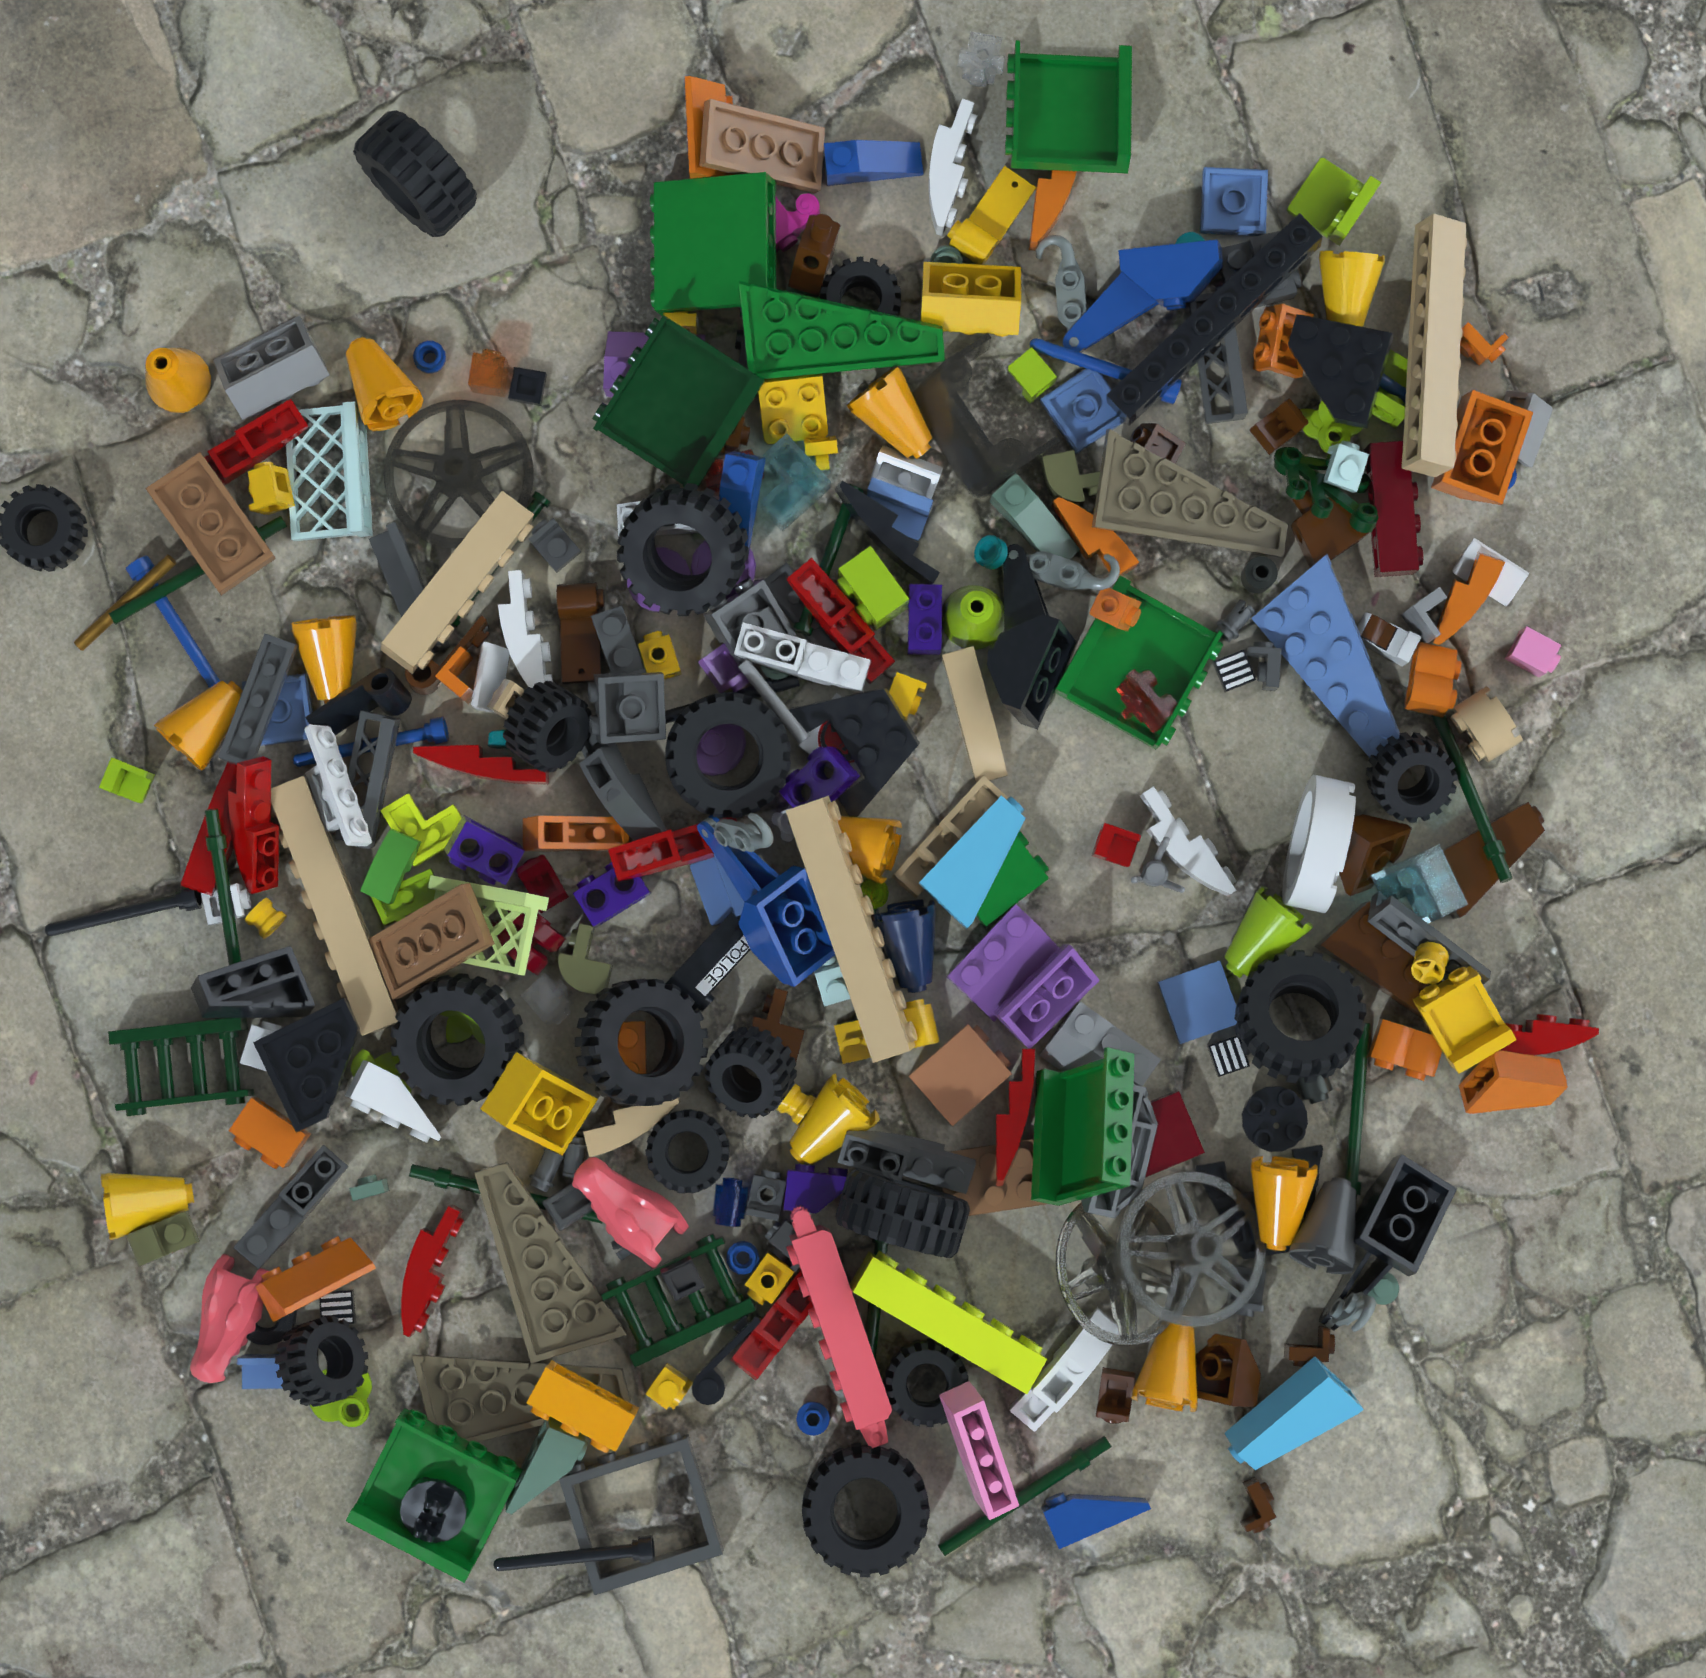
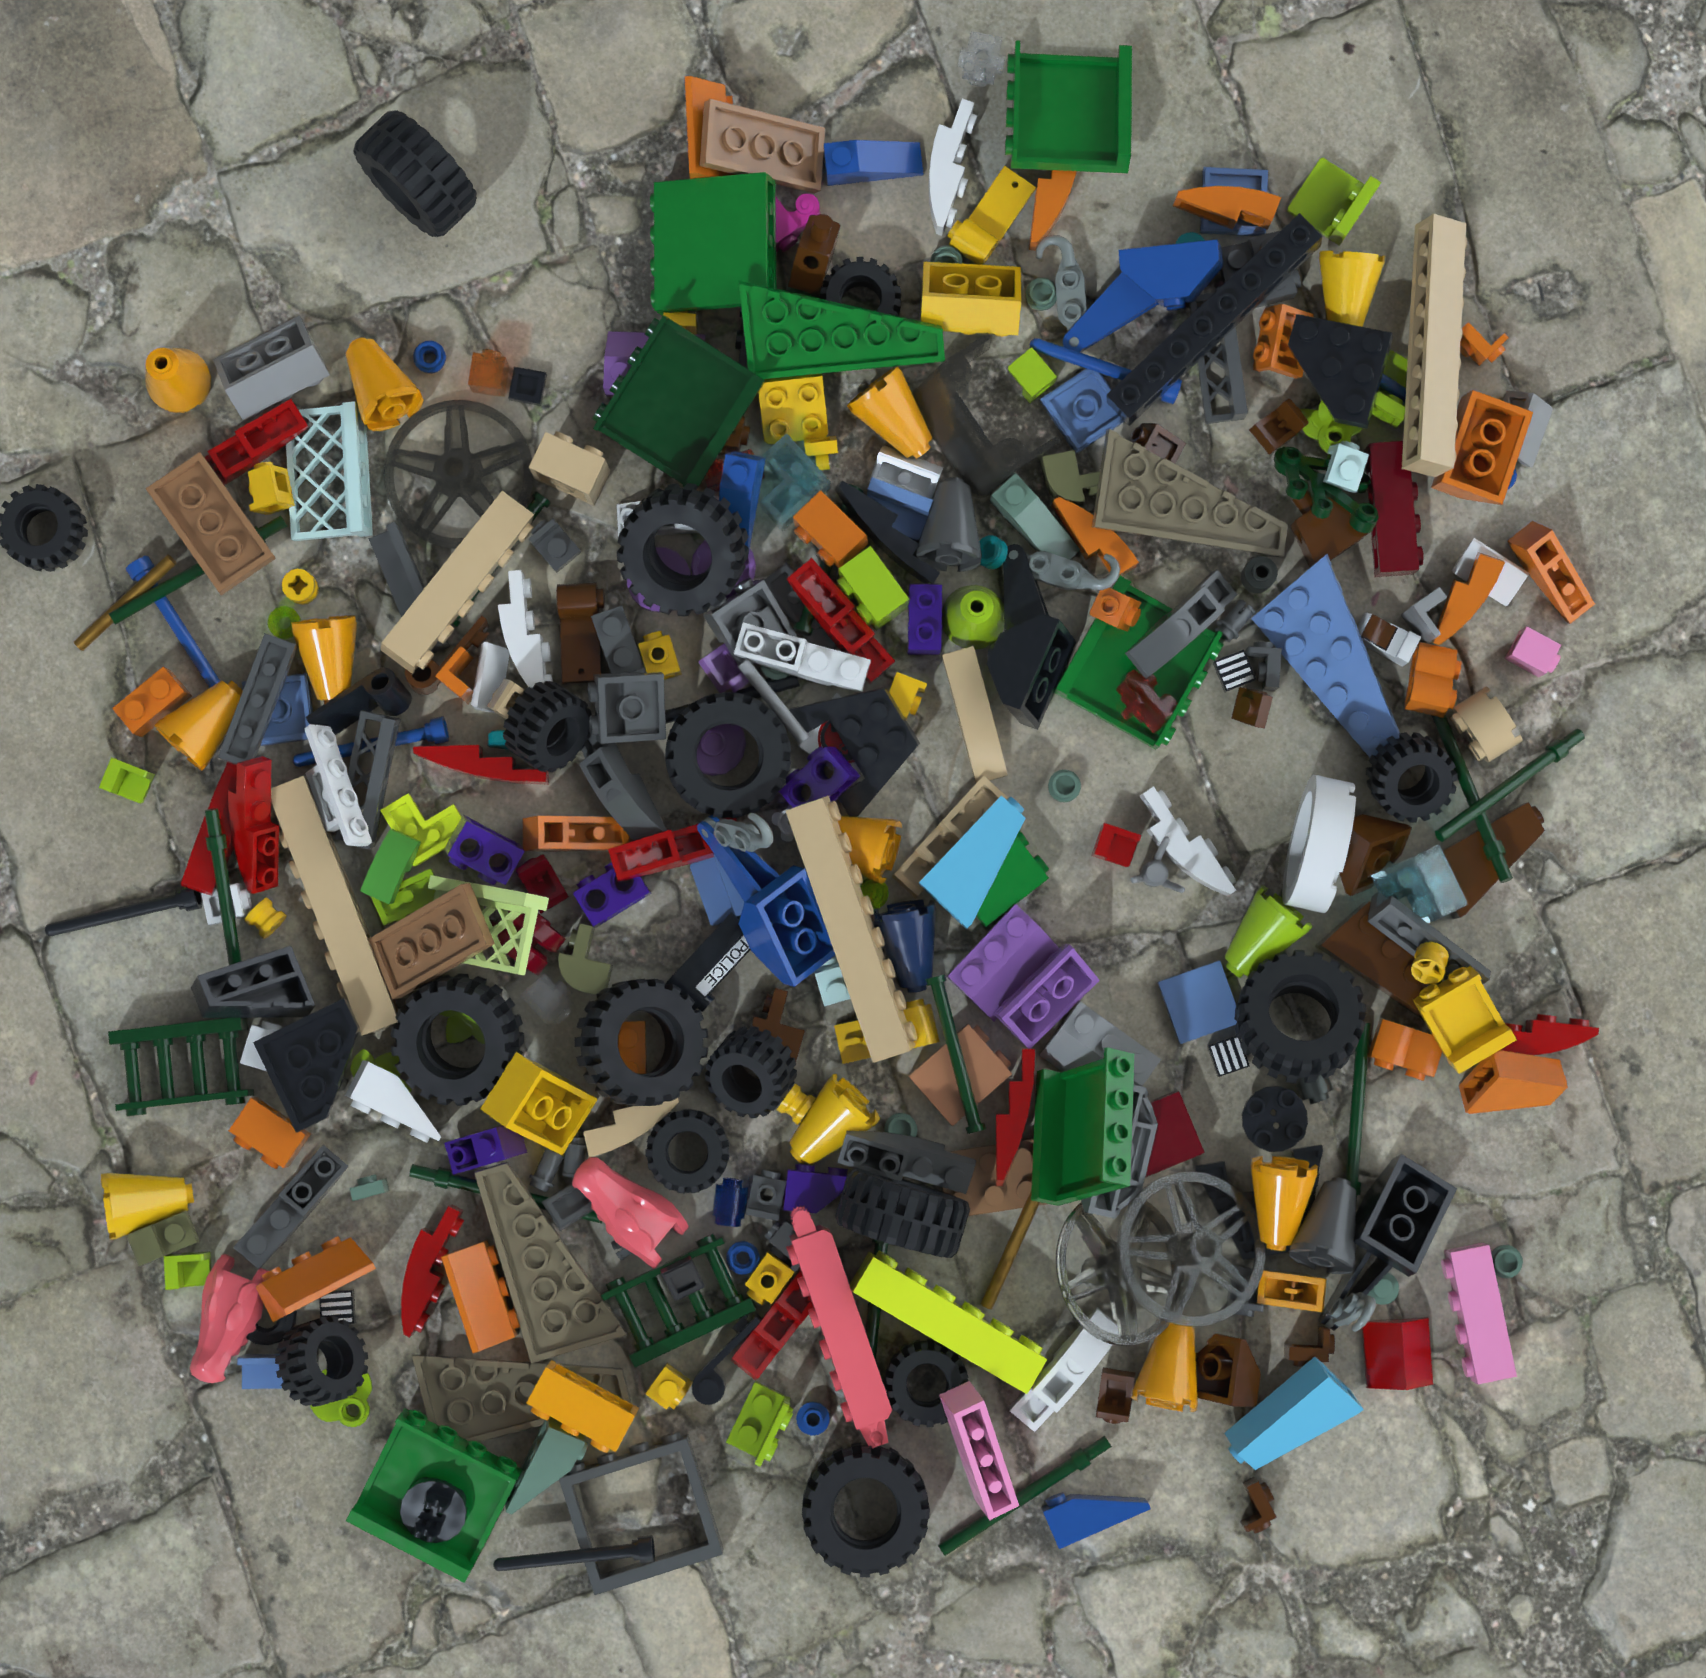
(152, 701): none -> orange brick
(186, 1269): none -> lime panel
(274, 621): none -> clear neon green plate
(306, 588): none -> yellow wheel
(481, 1295): none -> orange slope
(484, 1148): none -> dark purple slope
(569, 467): none -> tan brick
(759, 1422): none -> lime bracket
(829, 531): none -> orange brick
(901, 1124): none -> sand green plate
(951, 529): none -> dark grey cone
(955, 1054): none -> dark green bar
(1009, 1253): none -> pearl gold bar
(1041, 294): none -> sand green plate
(1064, 786): none -> sand green plate
(1181, 624): none -> dark grey slope
(1228, 203): none -> orange slope
(1252, 707): none -> reddish brown bracket
(1292, 1290): none -> light orange slope
(1397, 1354): none -> red slope
(1479, 1313): none -> bright pink brick
(1506, 1261): none -> sand green plate
(1551, 570): none -> orange slope
(1553, 753): none -> dark green bar

